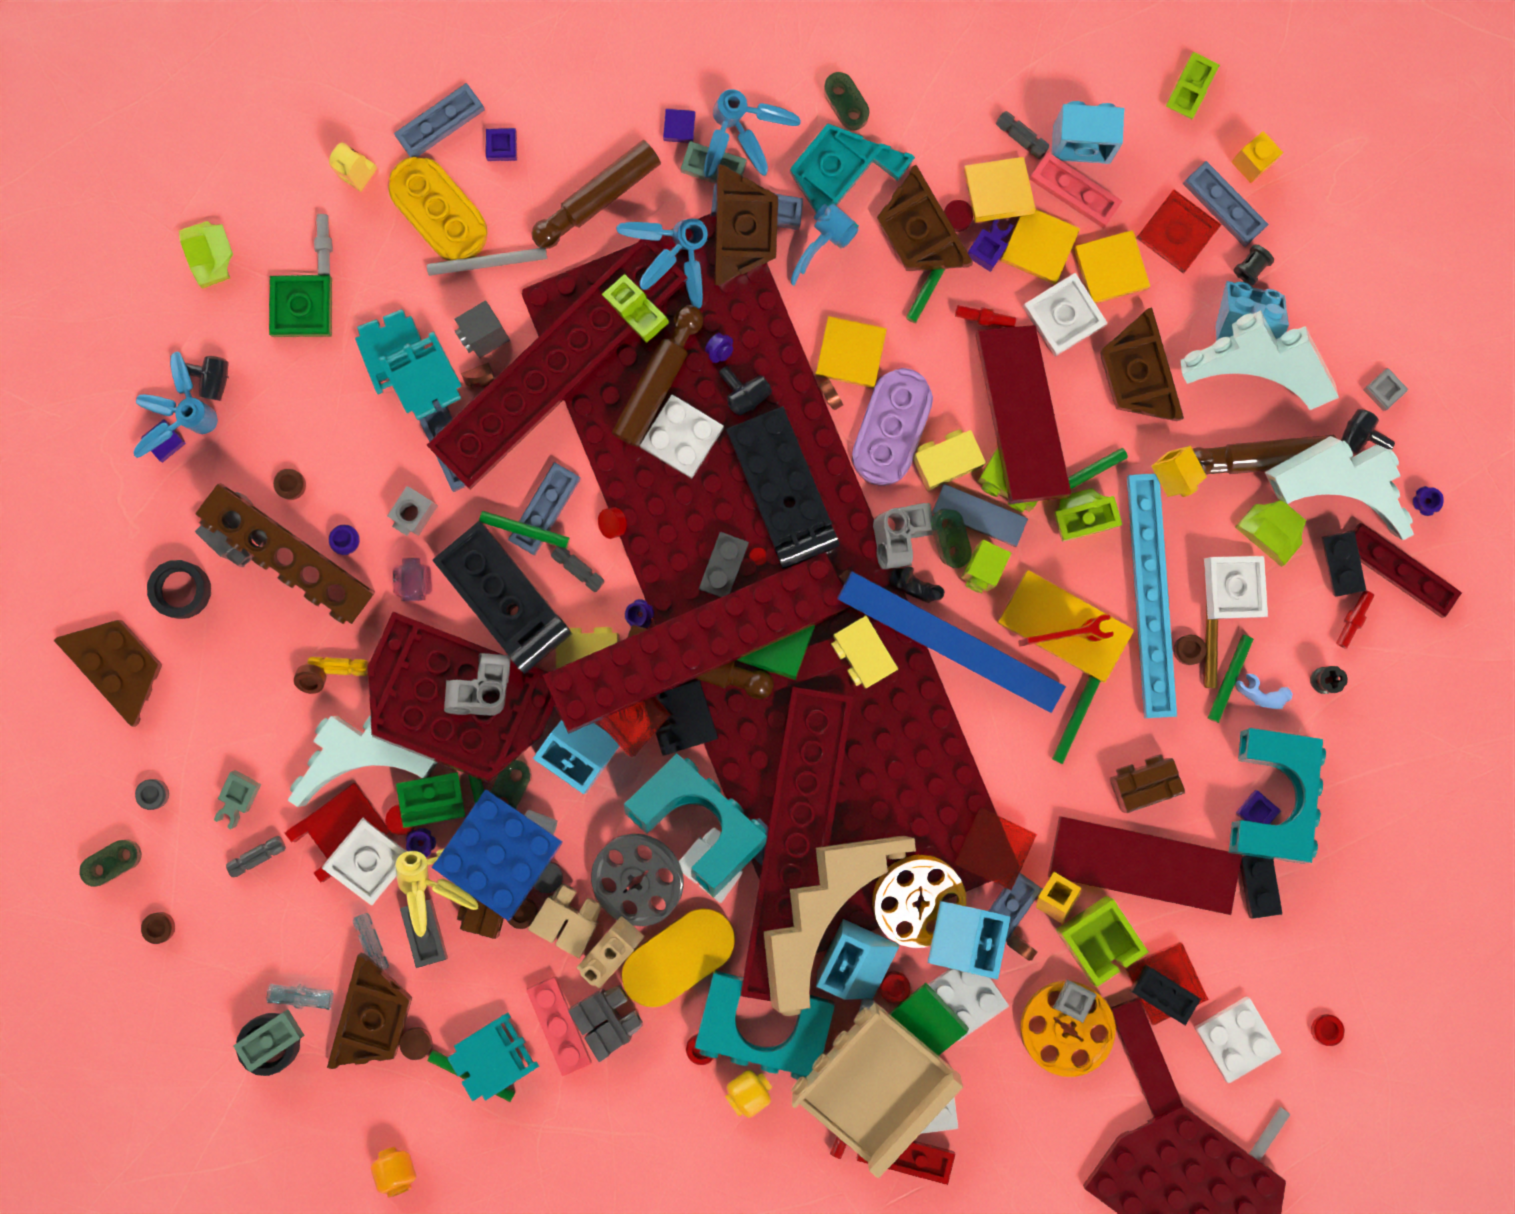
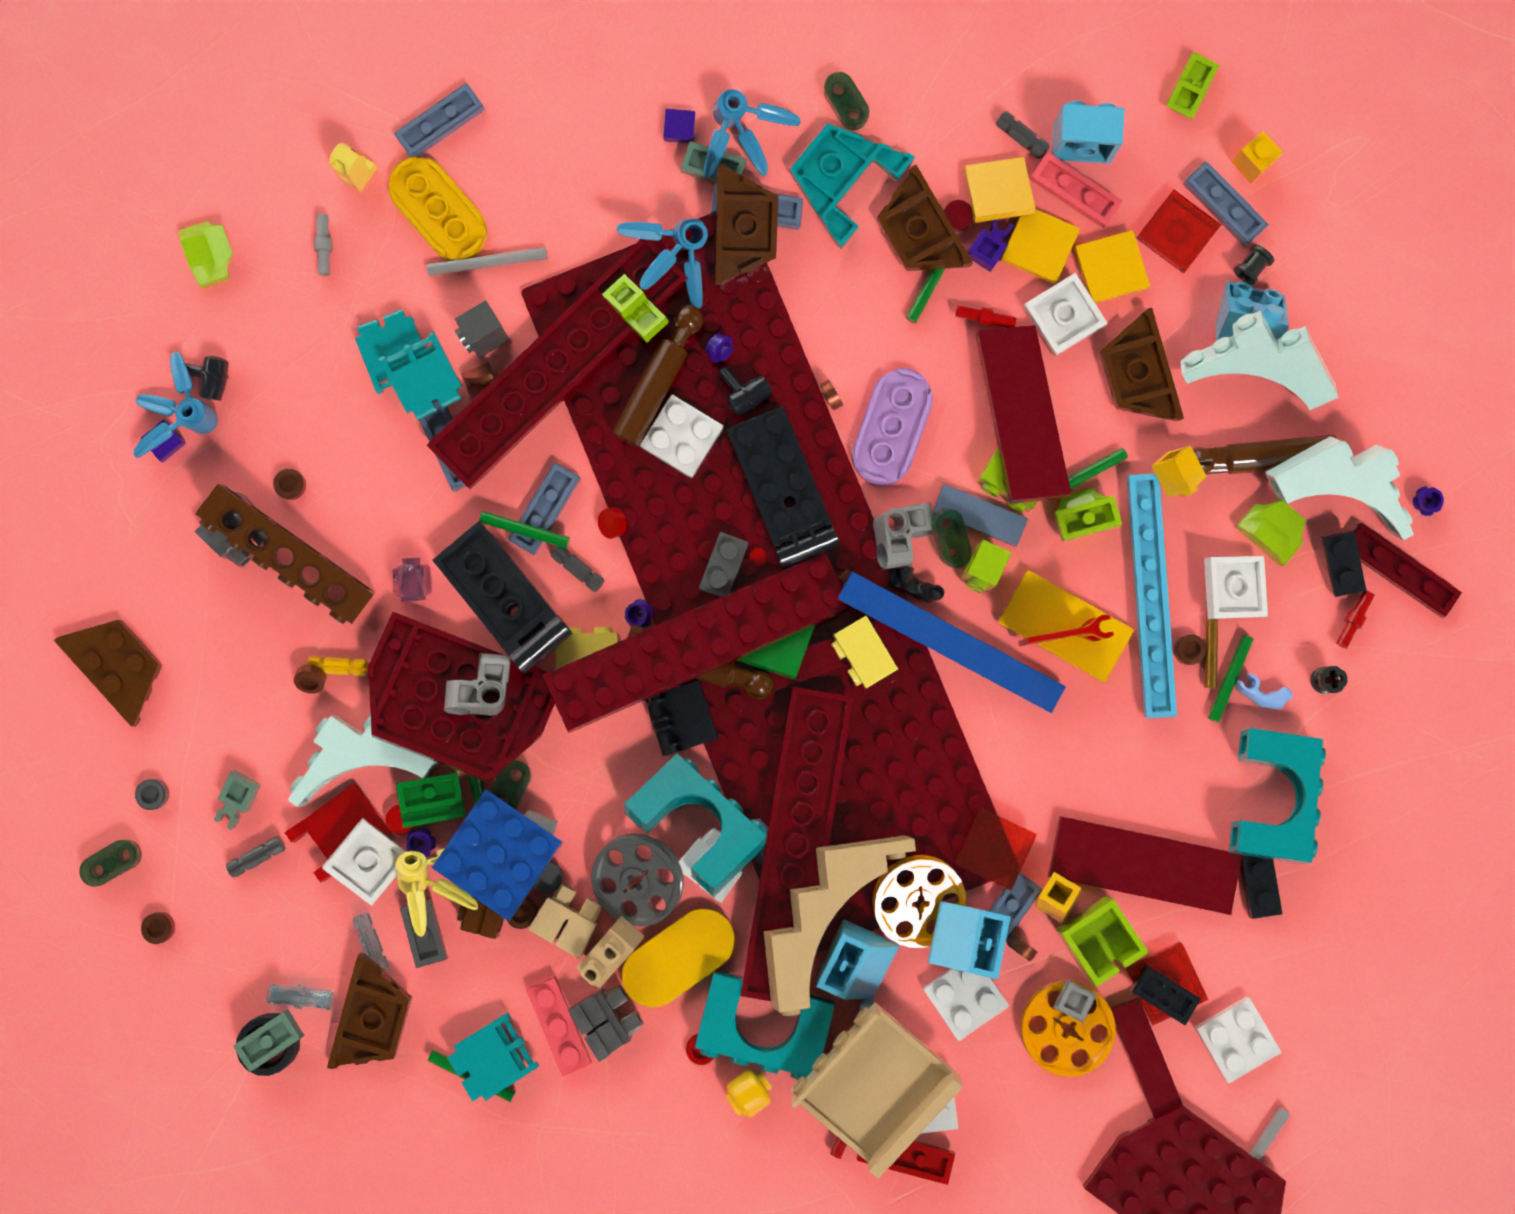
(157, 580): black tyre -> none
(300, 306): green tile -> none
(344, 539): dark purple plate -> none
(393, 1172): light orange head -> none
(407, 499): light grey brick -> none
(416, 1043): copper tile -> none
(501, 144): dark purple tile -> none
(577, 755): medium azure slope -> none
(596, 194): reddish brown piece -> none
(635, 724): clear red tile -> none
(833, 226): dark azure plant -> none
(851, 352): yellow tile -> none
(895, 987): red tile -> none
(930, 1019): green tile -> none
(948, 459): light yellow brick -> none
(1076, 720): green bar -> none
(1146, 784): reddish brown brick -> none
(1258, 809): dark purple tile -> none
(1327, 1030): red tile -> none
(1362, 429): black piece -> none
(1385, 389): light grey tile -> none

